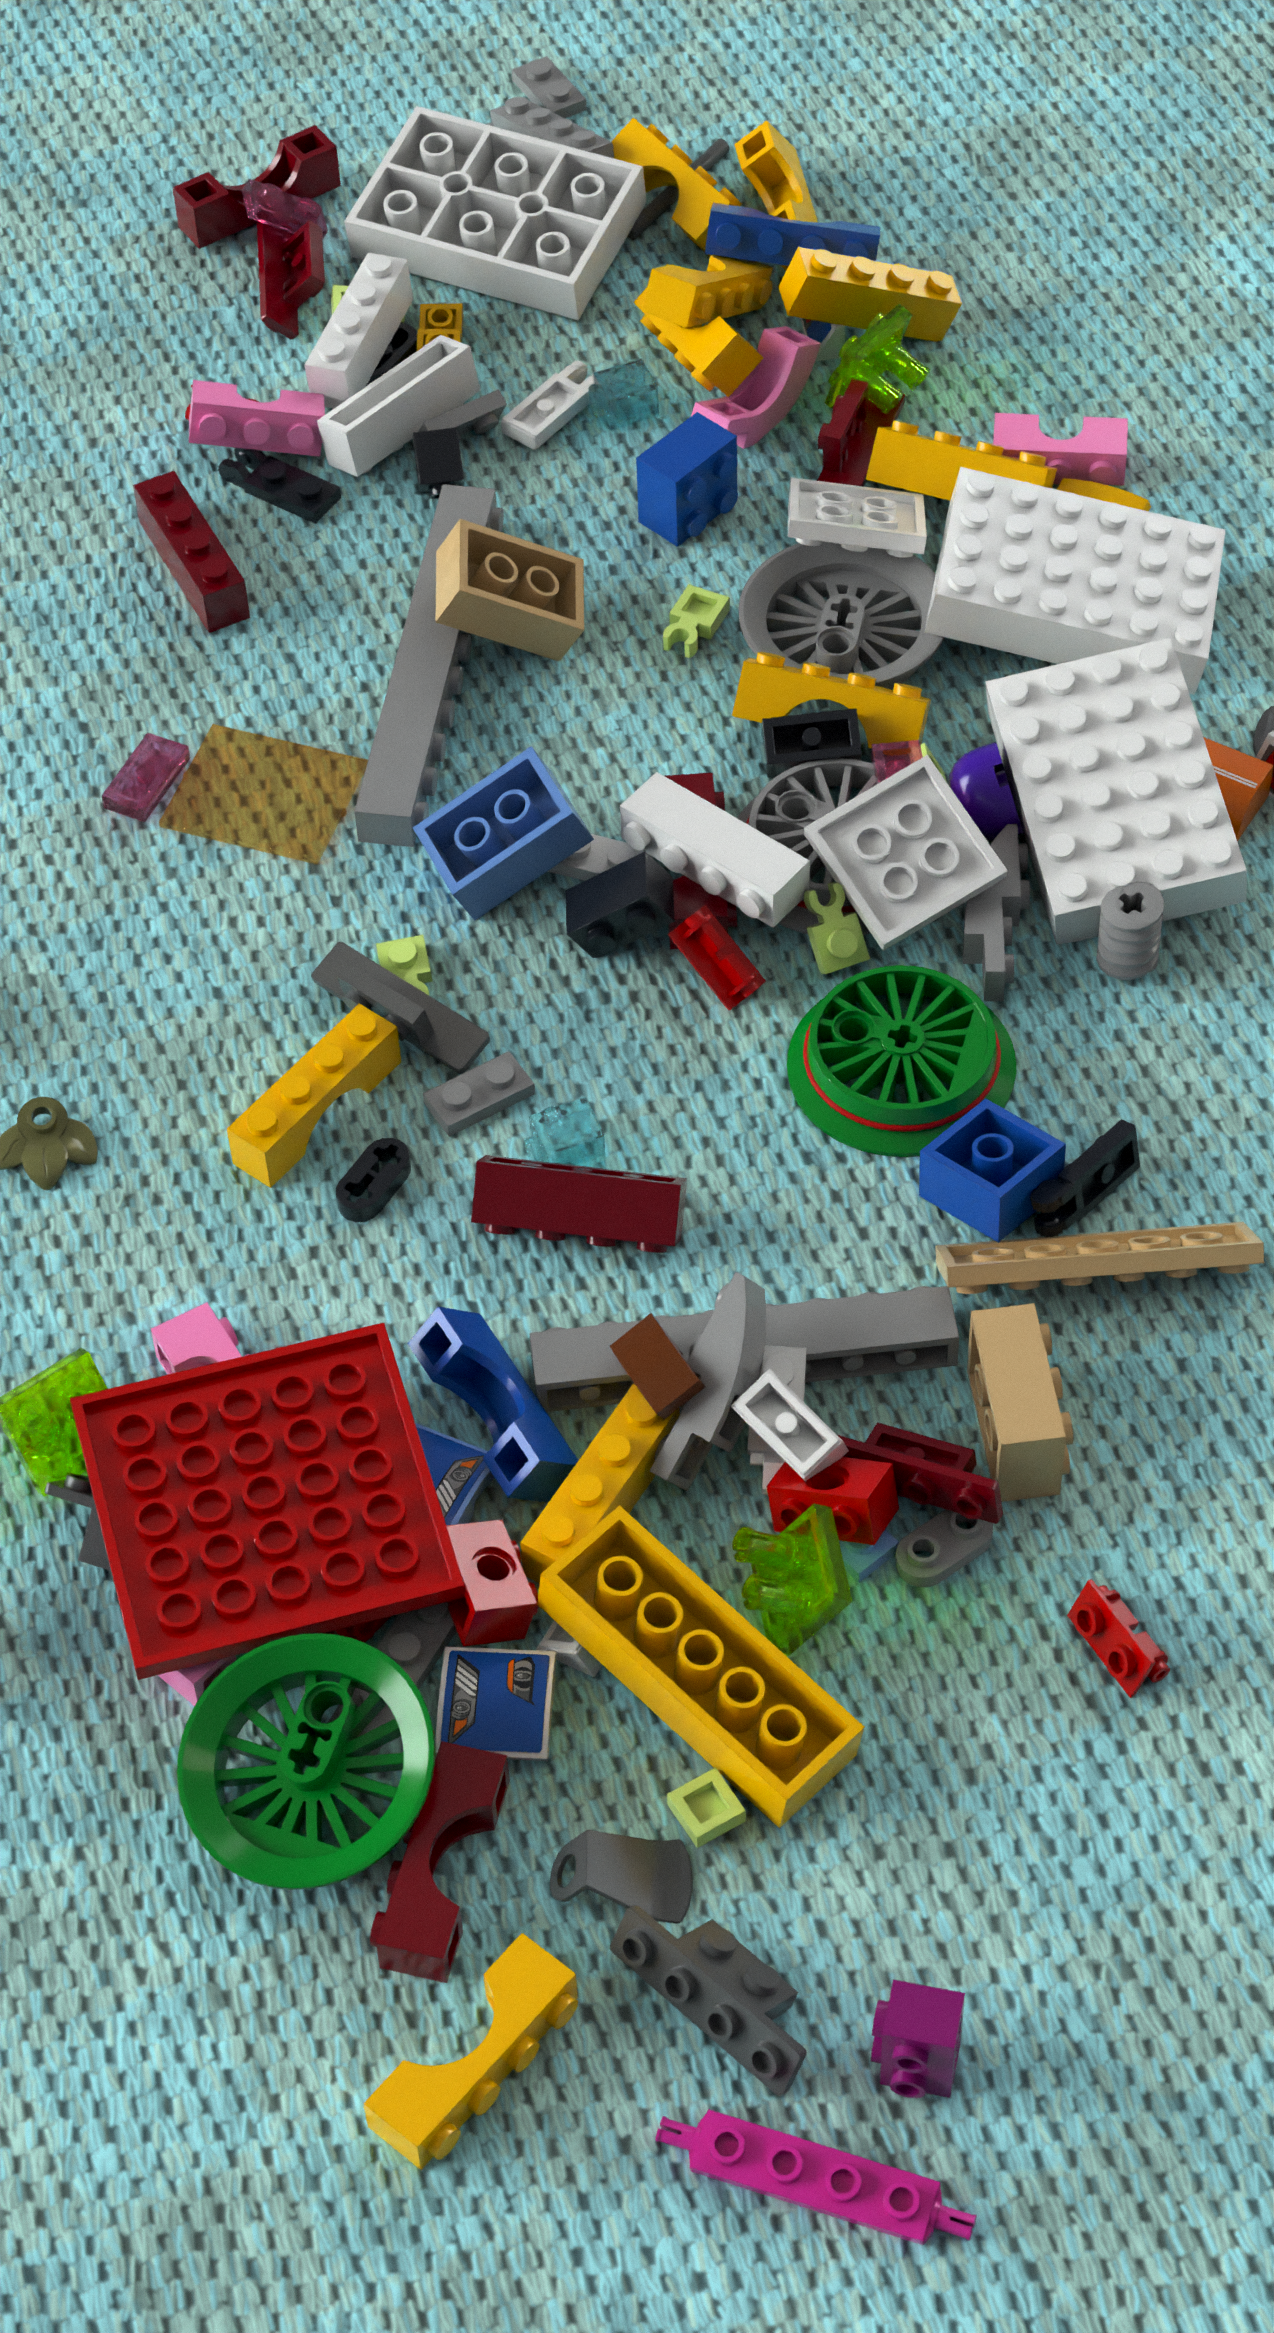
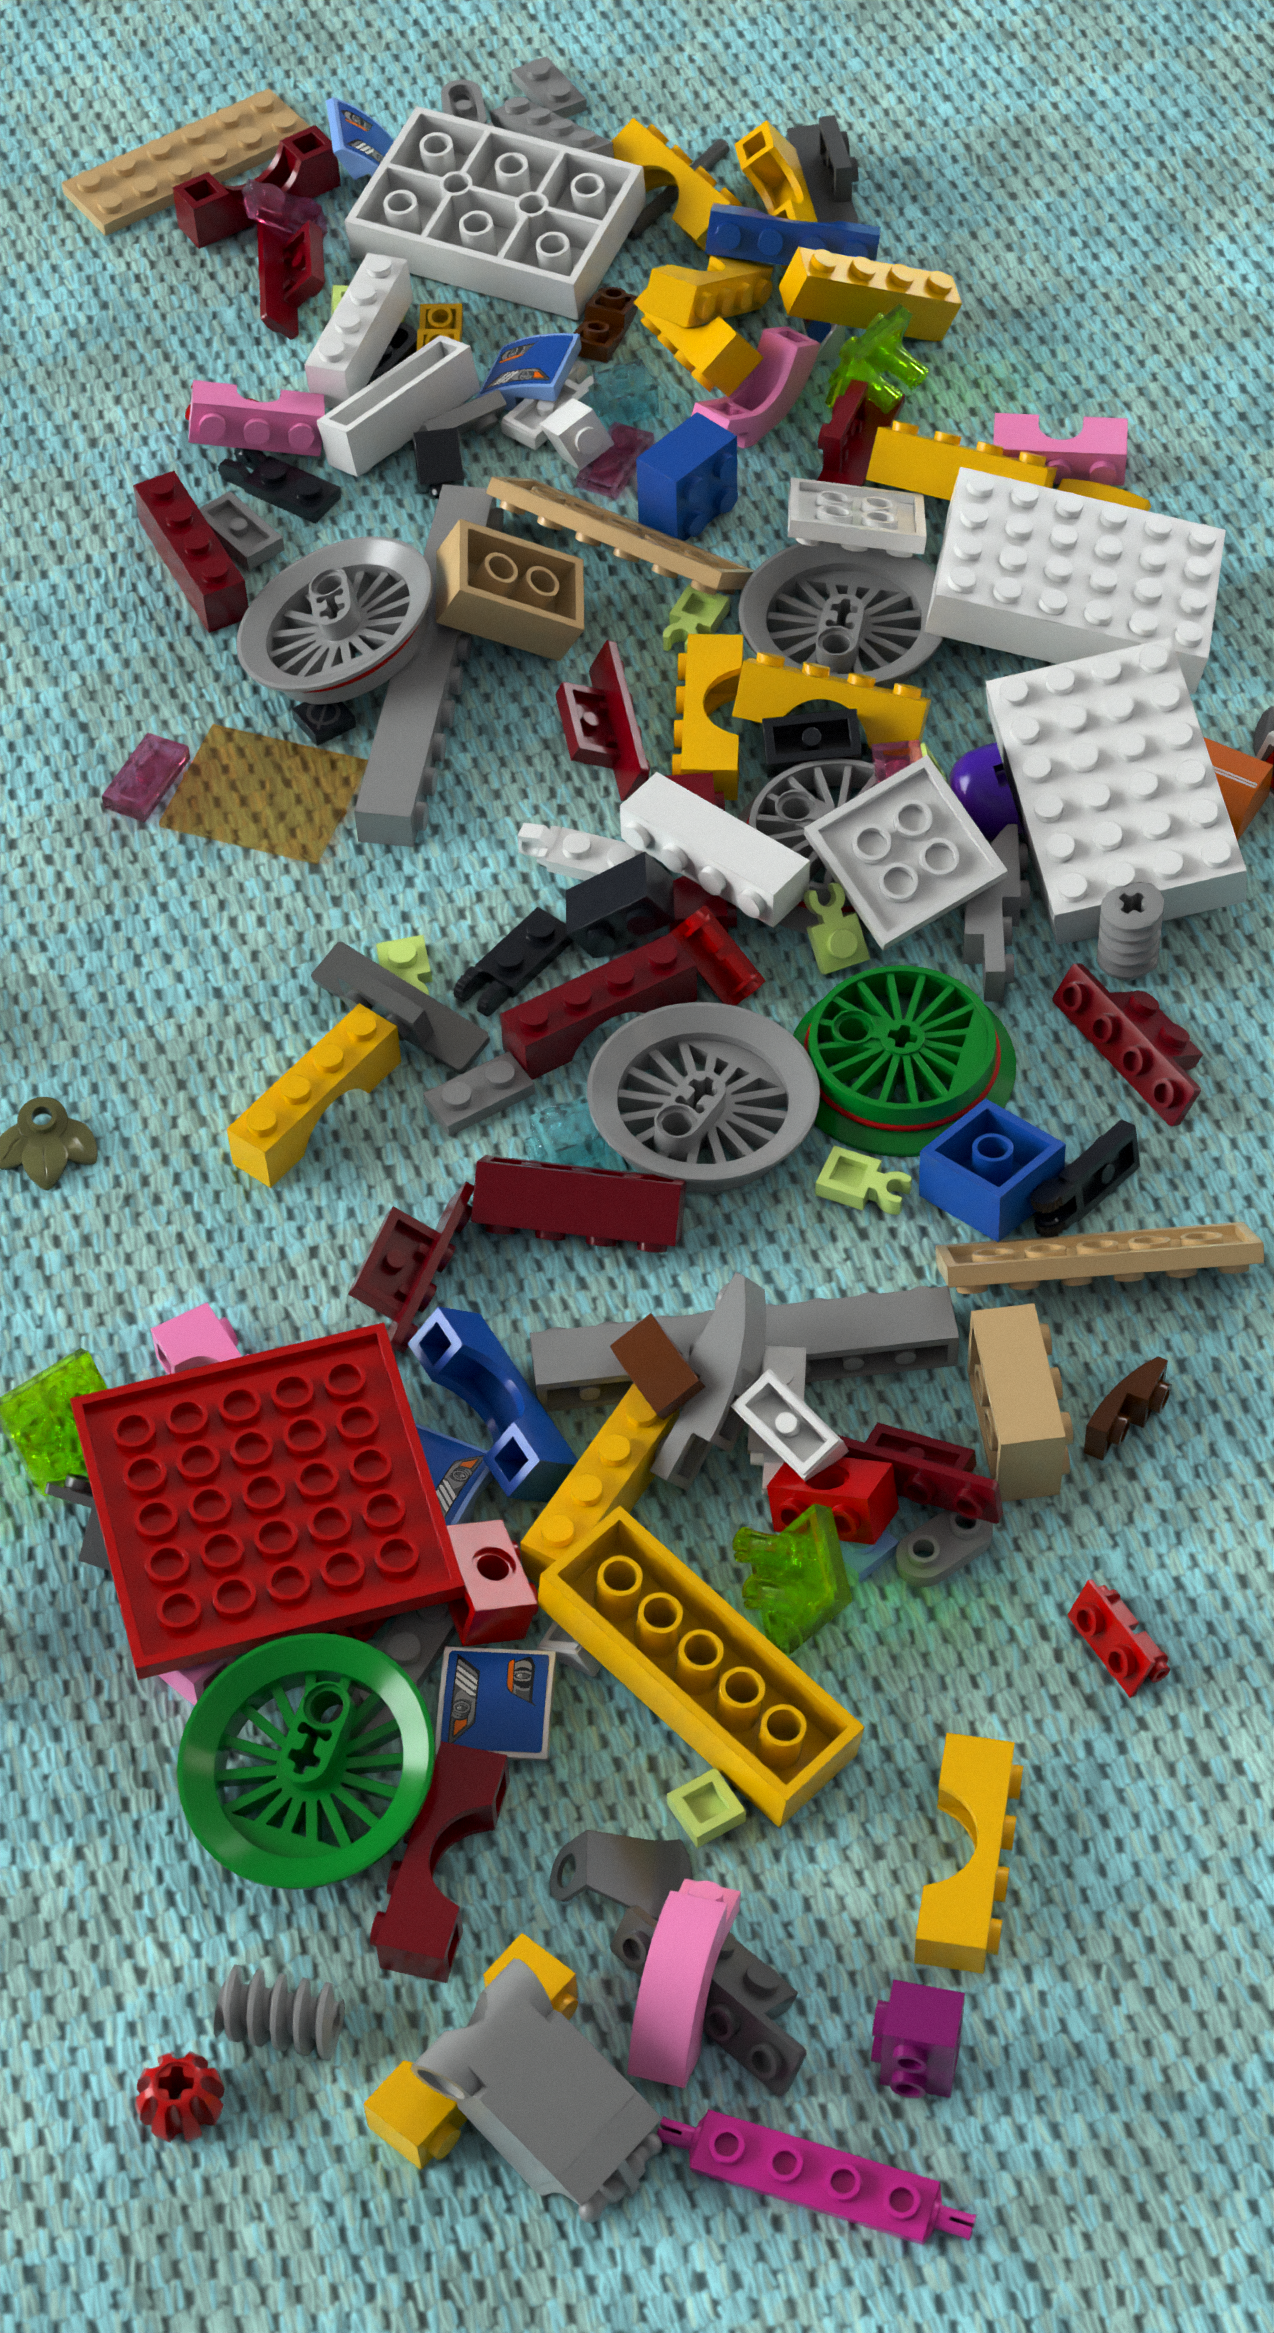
(160, 2102): none -> red piece
(220, 144): none -> tan plate
(242, 531): none -> light grey plate
(279, 2014): none -> light grey piece
(323, 721): none -> black tile
(356, 138): none -> slope
(361, 599): none -> light grey piece
(367, 1174): black beam -> none
(403, 1262): none -> dark red bracket
(463, 100): none -> light grey plate
(502, 833): medium blue brick -> none
(514, 961): none -> black hinge
(532, 368): none -> slope
(544, 2095): none -> light grey piece
(554, 1024): none -> dark red arch
(577, 433): none -> white brick
(602, 722): none -> dark red bracket
(605, 323): none -> reddish brown slope
(617, 465): none -> clear pink plate
(630, 538): none -> tan plate
(678, 1980): none -> bright pink arch
(711, 680): none -> yellow arch
(758, 1071): none -> light grey piece
(827, 168): none -> dark grey bracket
(856, 1178): none -> yellowish green plate
(956, 1913): none -> yellow arch
(1127, 1403): none -> reddish brown slope
(1135, 1040): none -> dark red bracket

